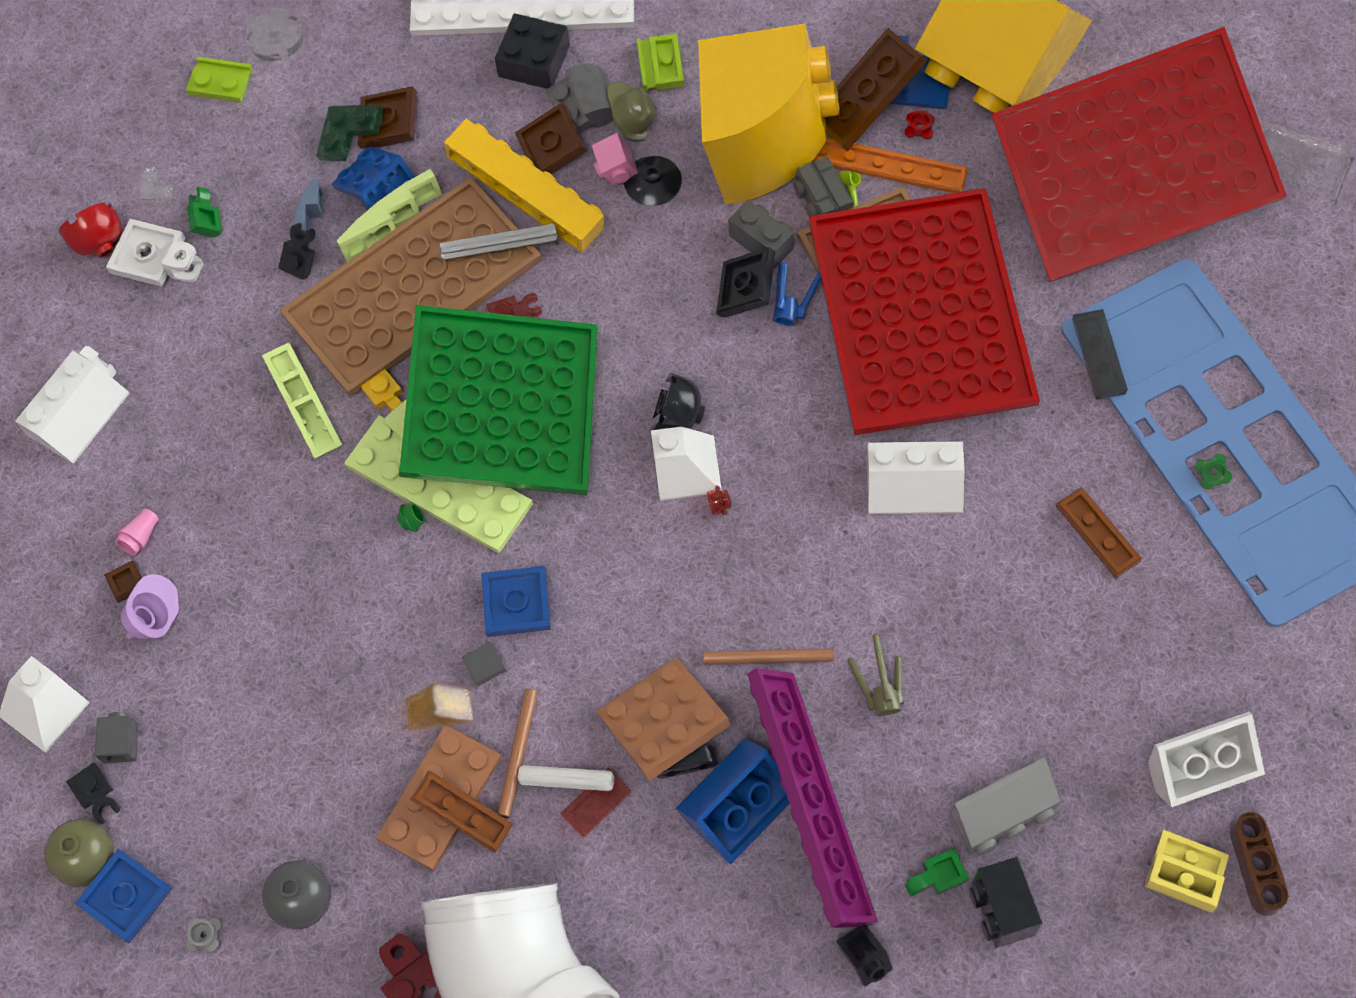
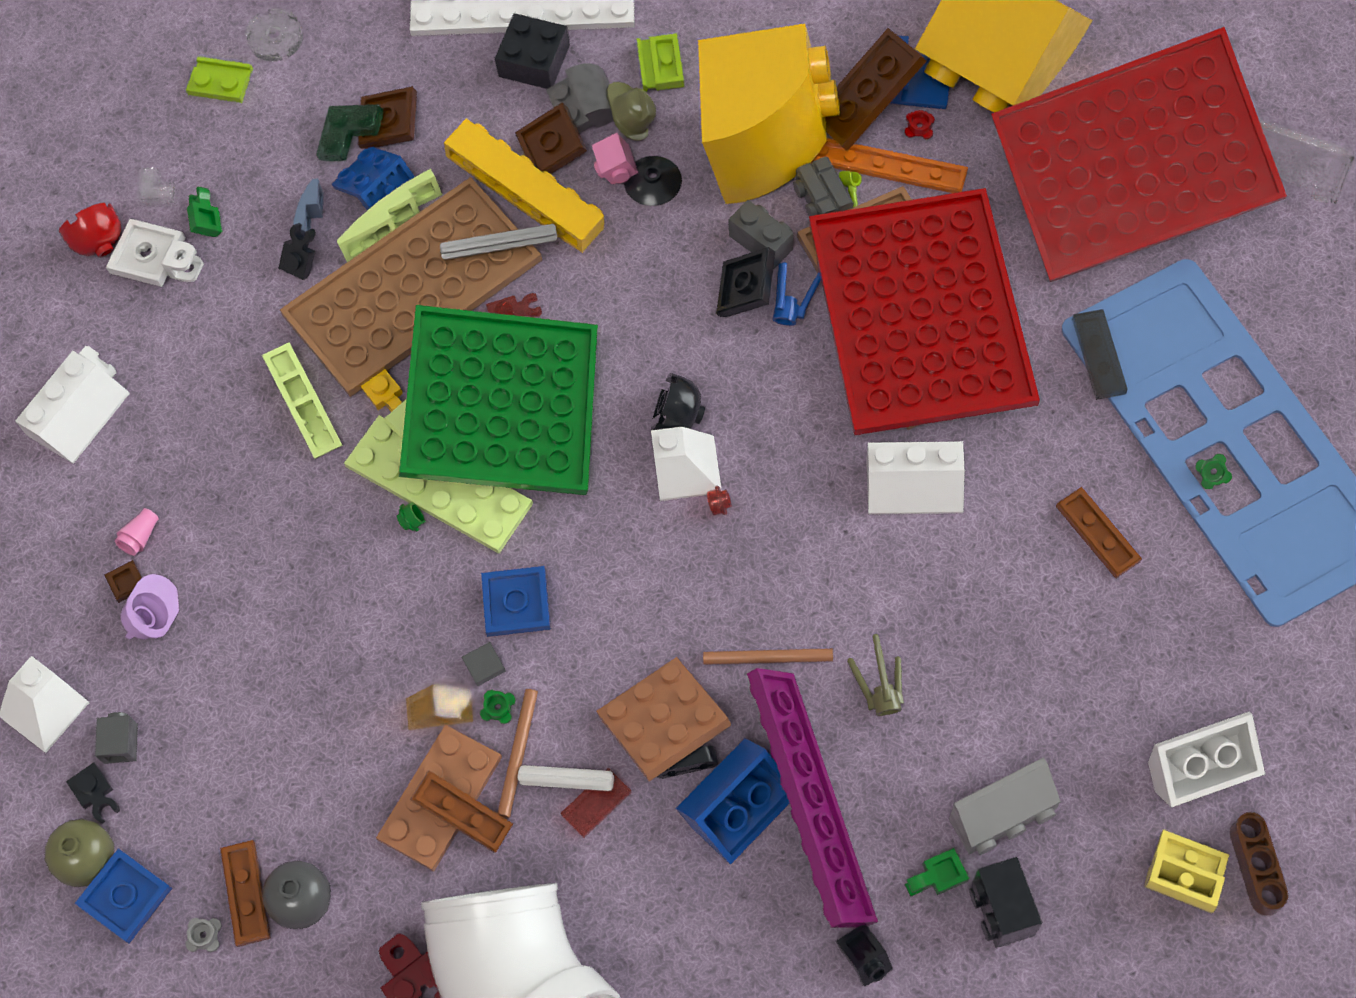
(245, 893): none -> dark orange tile
(491, 699): none -> green plate

